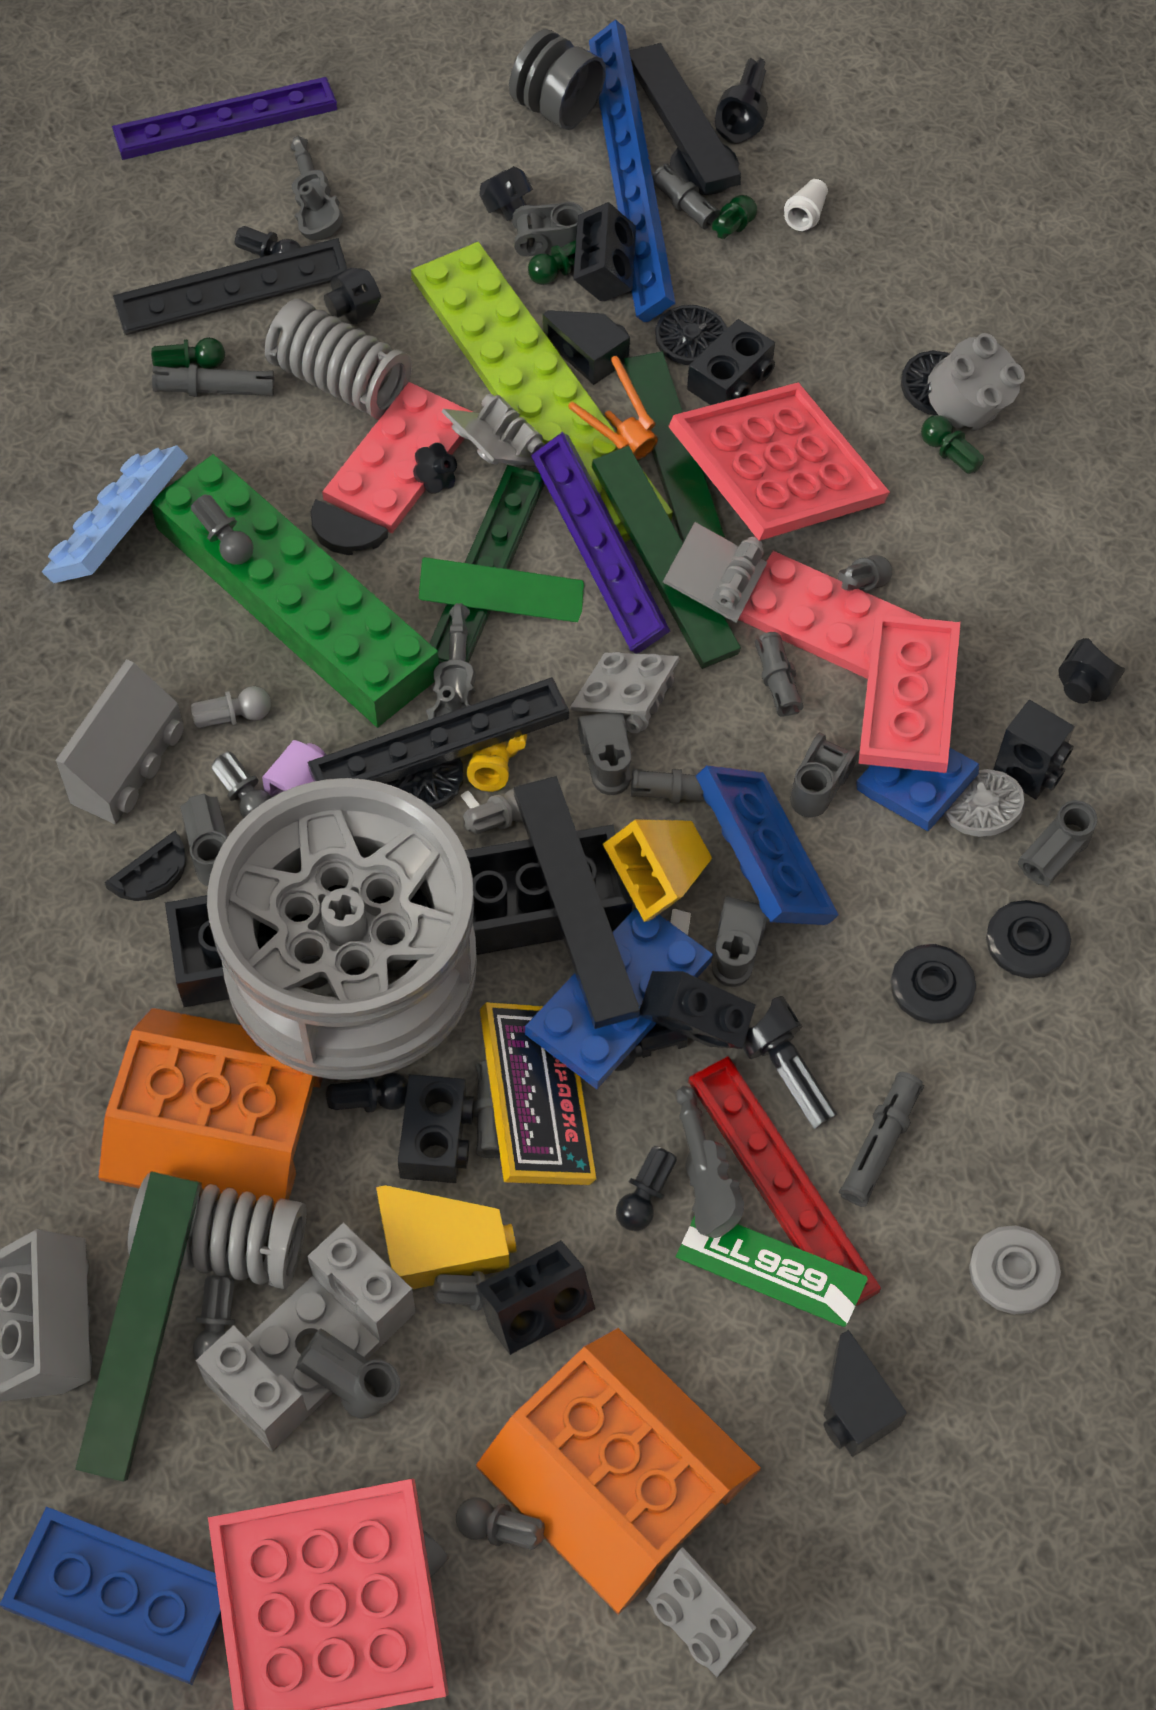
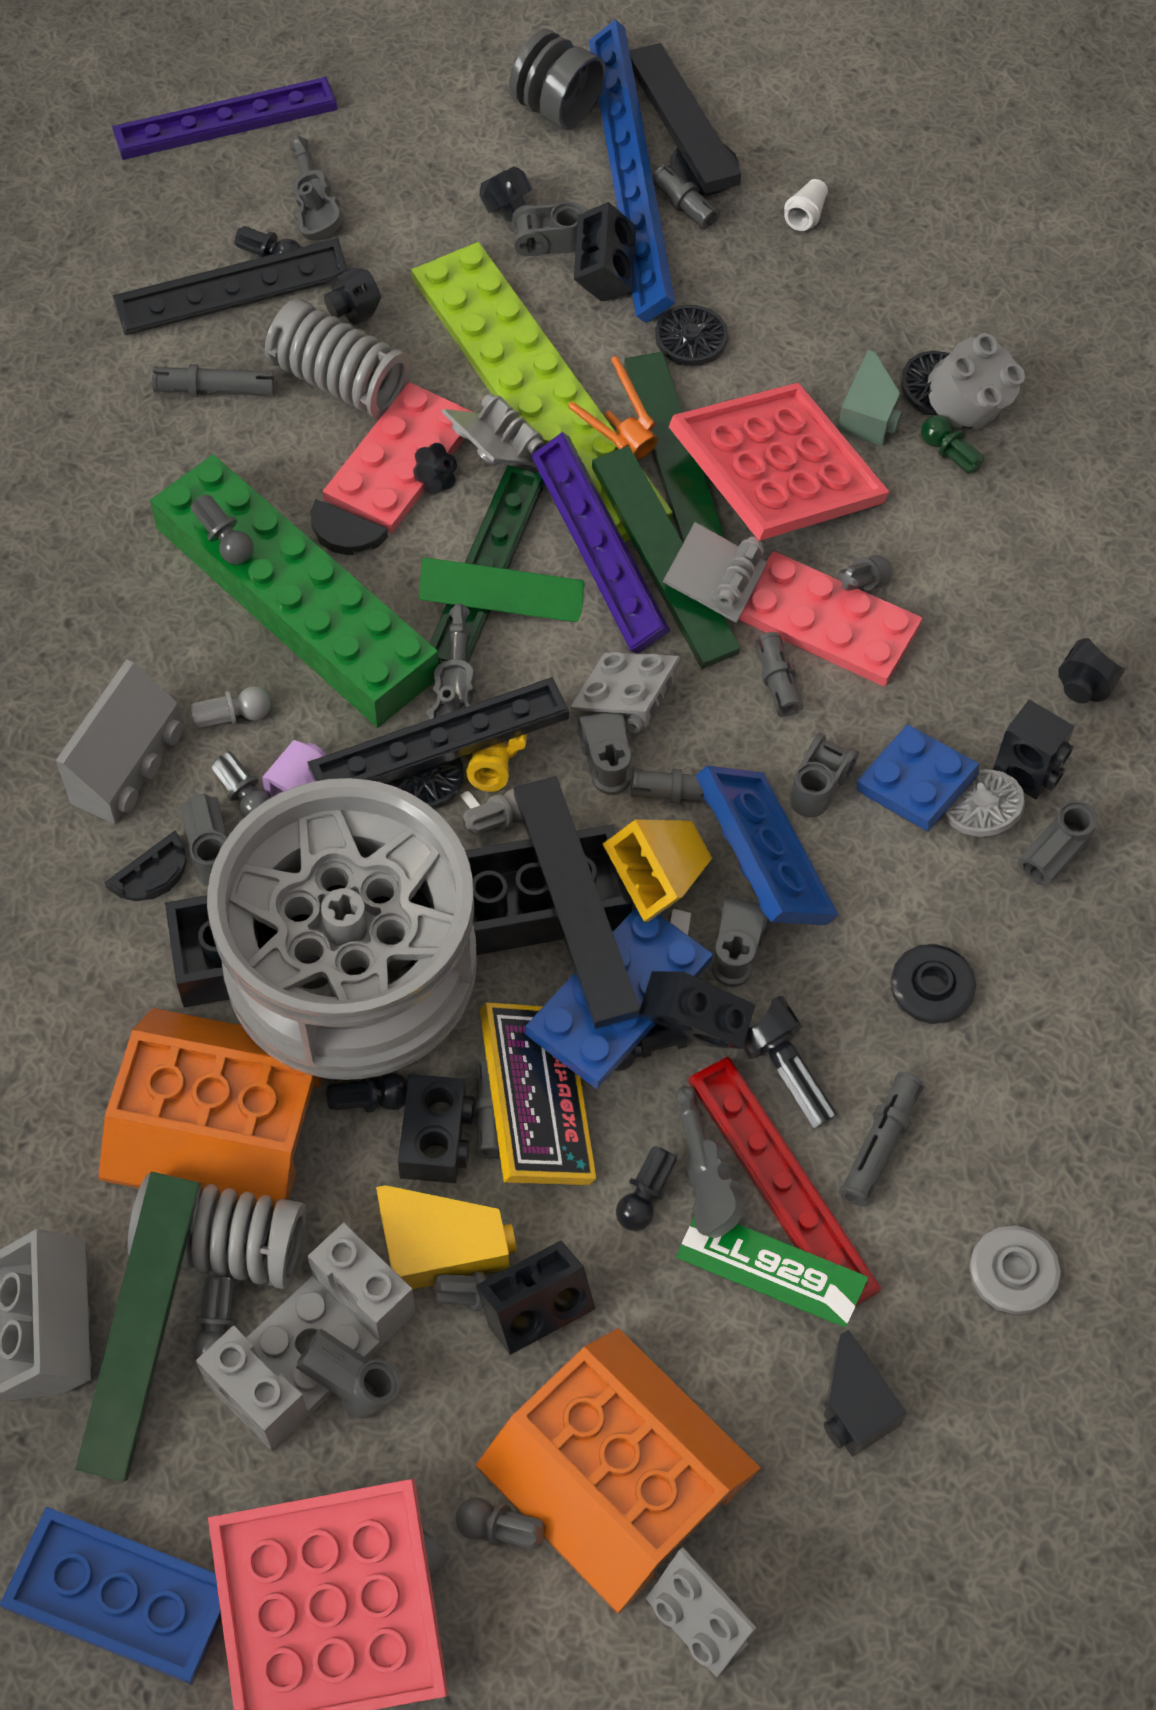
(114, 515): light blue plate -> none
(207, 353): dark green axle -> none
(544, 267): dark green axle -> none
(587, 341): black slope -> none
(731, 364): black brick -> none
(735, 216): dark green axle -> none
(743, 105): black piece -> none
(871, 403): none -> sand green slope
(910, 693): coral plate -> none
(1028, 939): black wheel -> none

